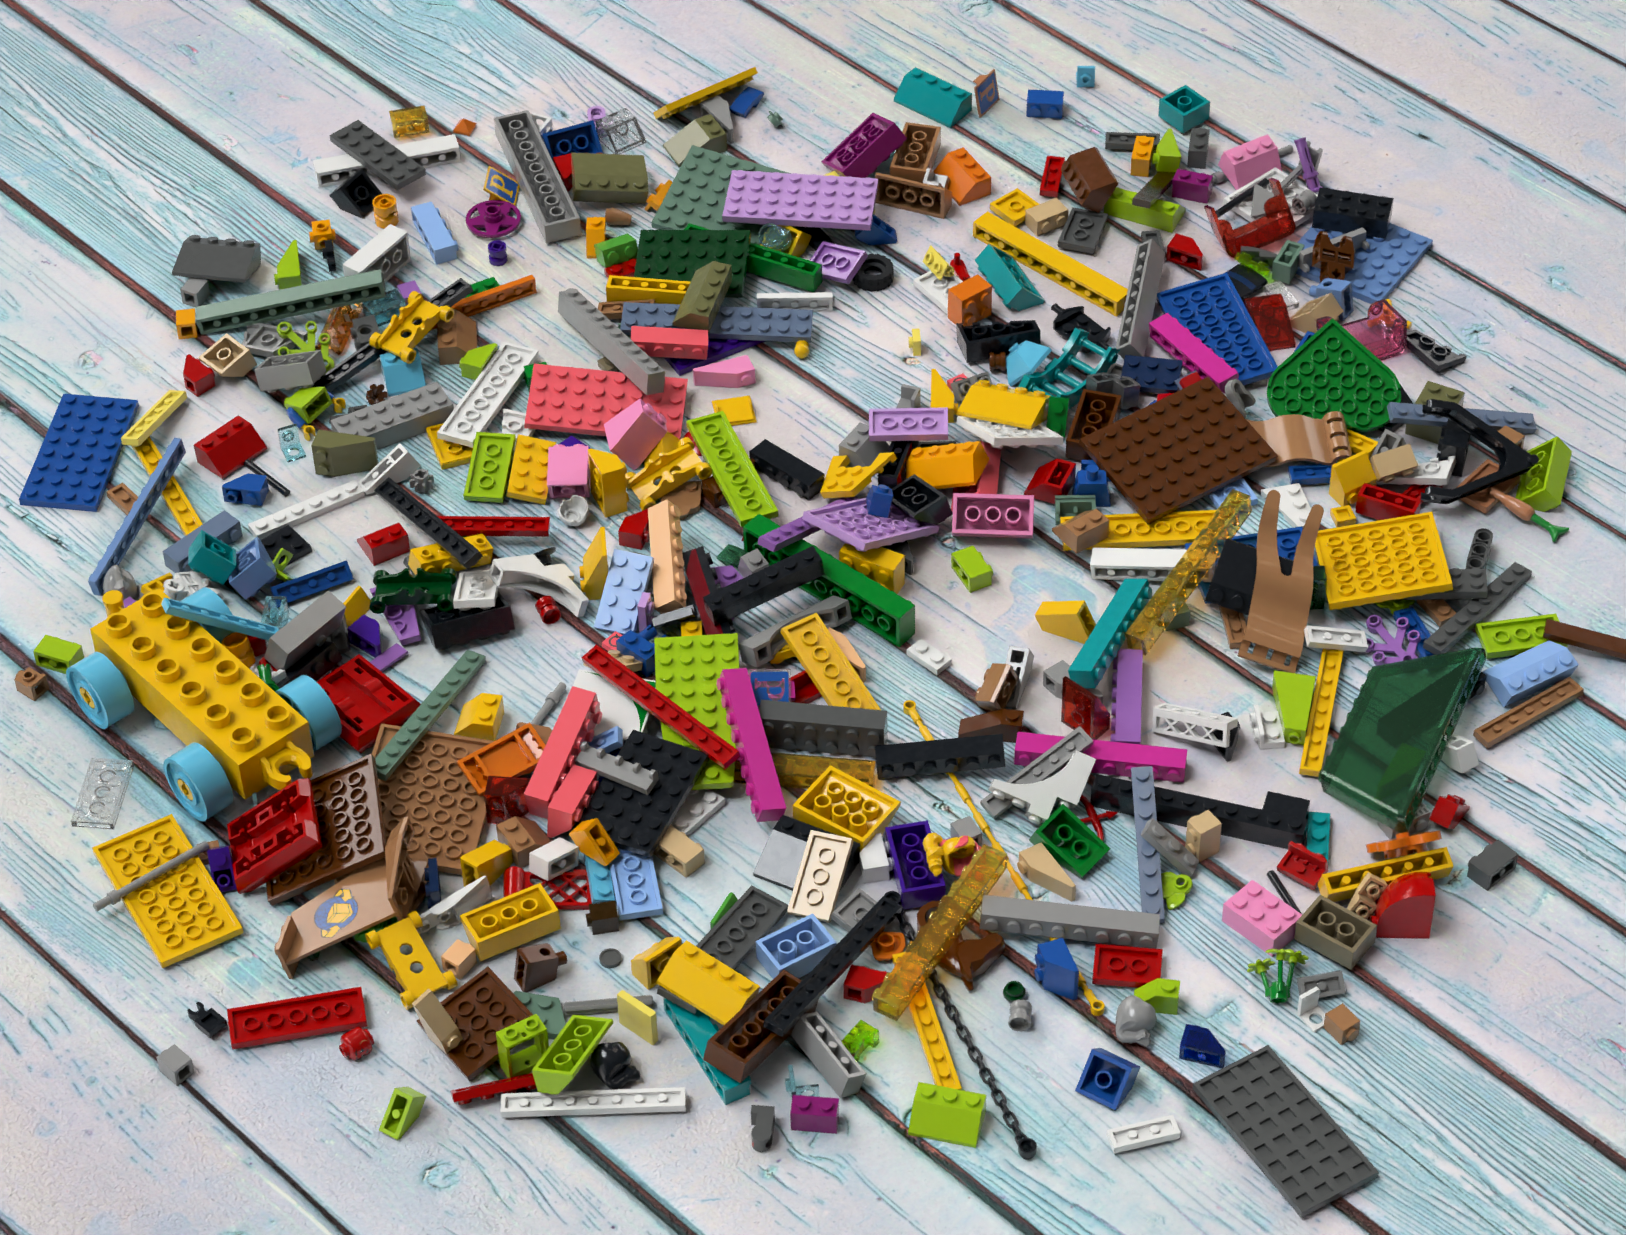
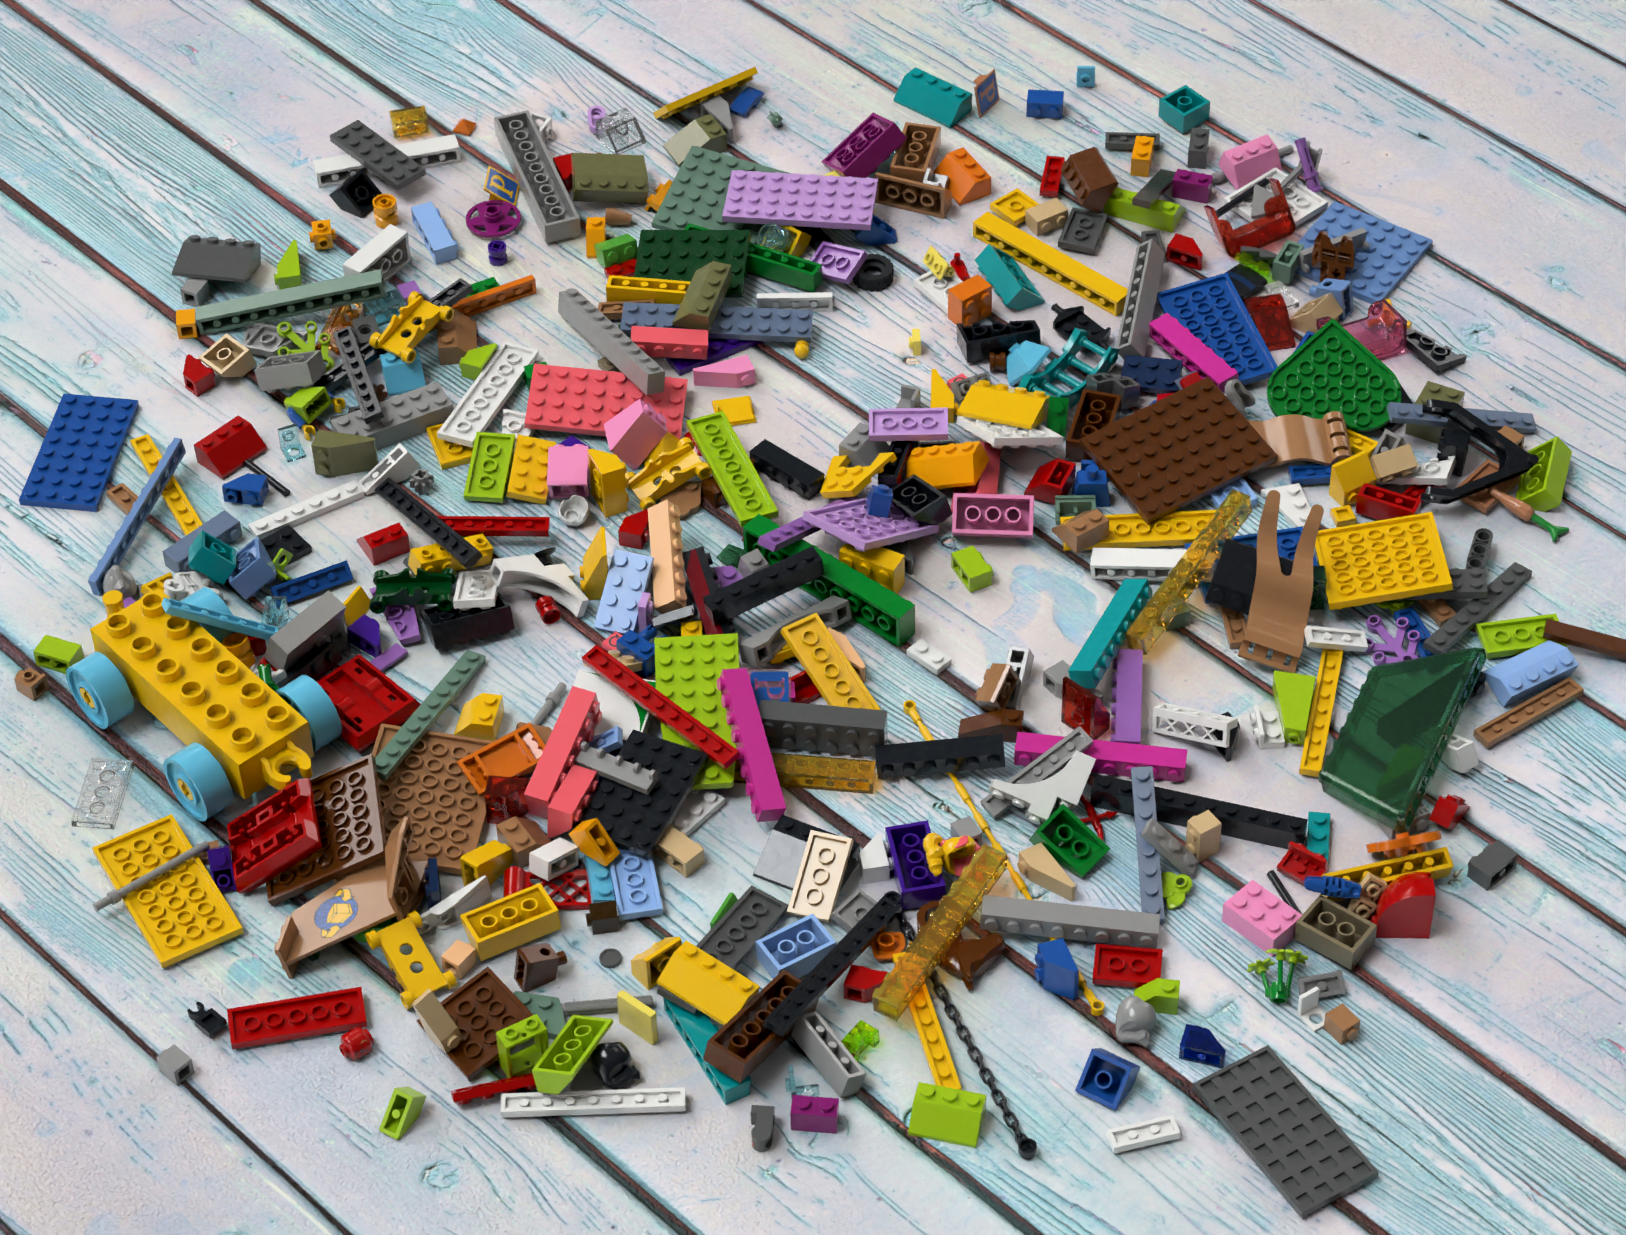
(153, 418): light yellow plate -> none
(328, 253): black plate -> none
(358, 375): none -> plate
(573, 139): blue slope -> none
(845, 807): yellow slope -> none
(1014, 991): dark green plate -> none
(1020, 1015): light grey wheel -> none
(1066, 619): yellow slope -> none
(1167, 154): lime slope -> none
(1286, 805): black brick -> none
(1305, 201): light grey wheel -> none
(1333, 886): none -> blue hinge
(1350, 211): black brick -> none

